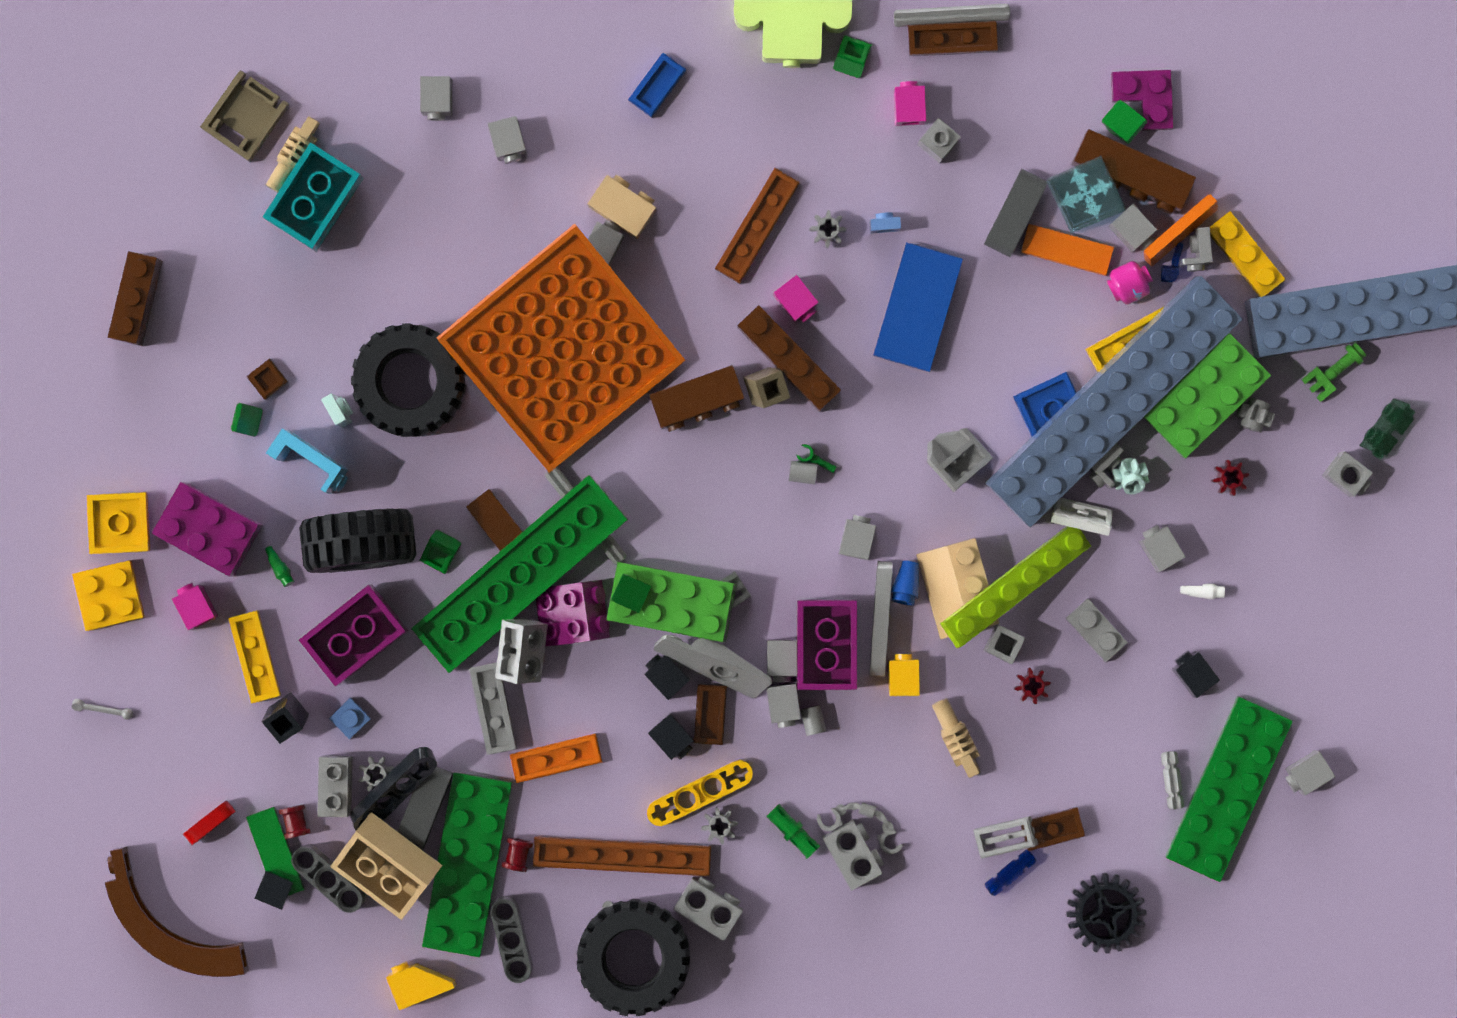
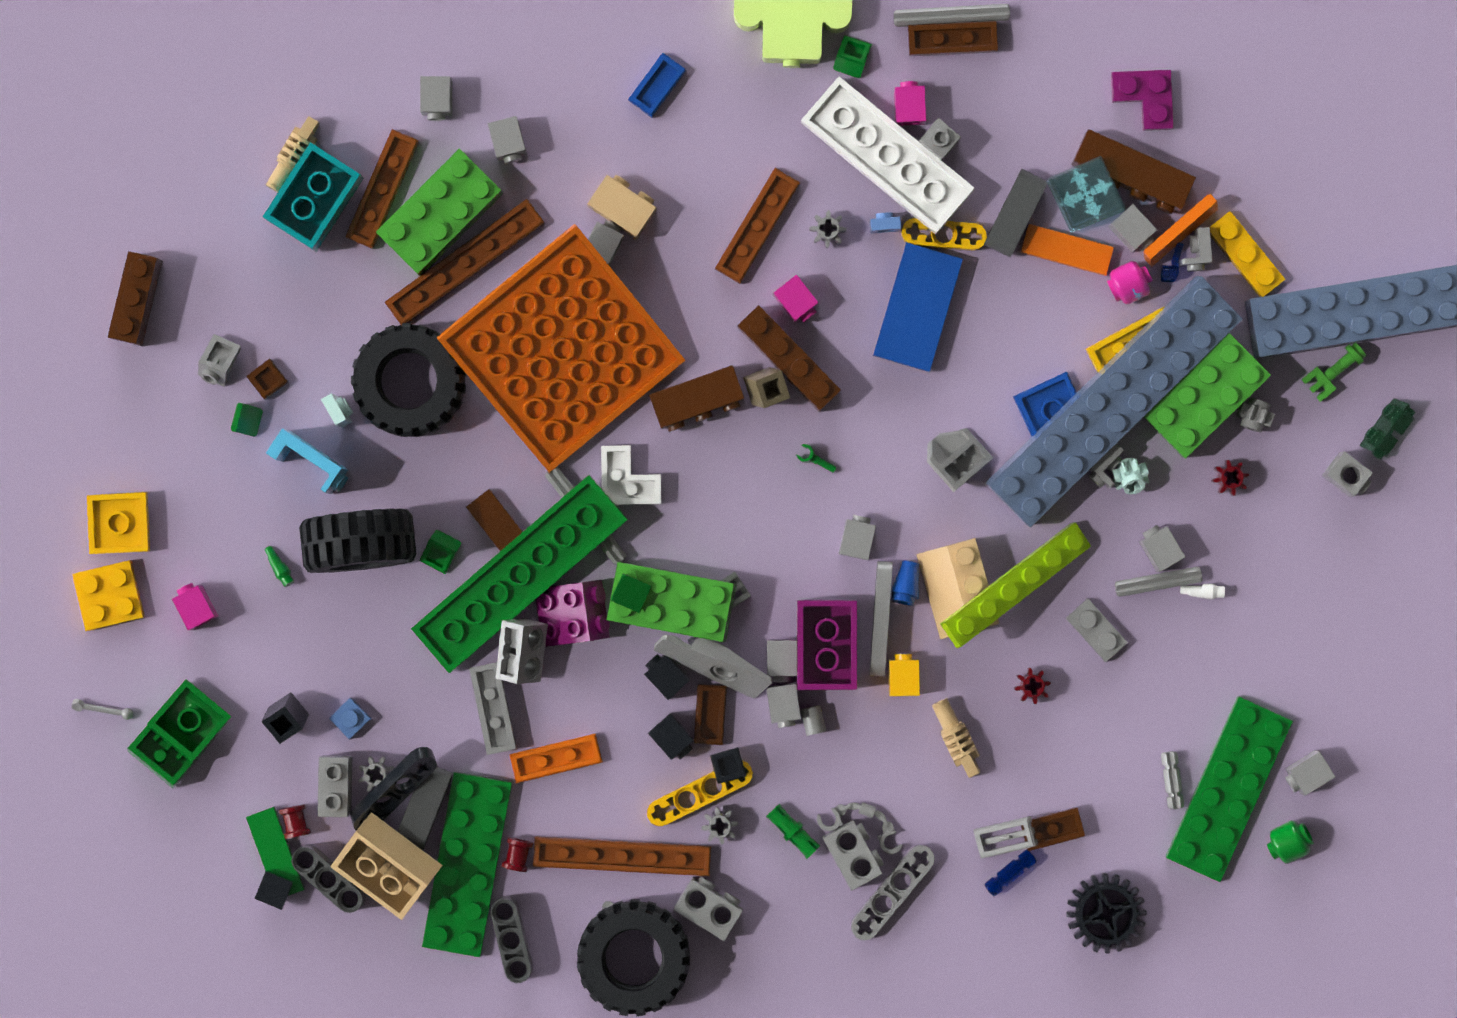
(159, 940): reddish brown arch -> none
(179, 733): none -> green slope
(207, 529): magenta brick -> none
(209, 822): red beam -> none
(218, 360): none -> light grey bracket
(247, 111): dark tan container -> none
(254, 656): yellow plate -> none
(353, 635): magenta brick -> none
(382, 188): none -> dark orange tile
(416, 984): yellow slope -> none
(439, 212): none -> bright green brick
(464, 262): none -> dark orange tile
(621, 485): none -> white plate
(728, 765): none -> black tile
(803, 472): light grey hinge -> none
(887, 155): none -> white plate
(889, 889): none -> light grey beam
(965, 243): none -> yellow beam
(1004, 644): light grey brick -> none
(1082, 516): white tile -> none
(1123, 121): green slope -> none
(1158, 581): none -> light grey axle
(1195, 673): black brick -> none
(1290, 842): none -> green head

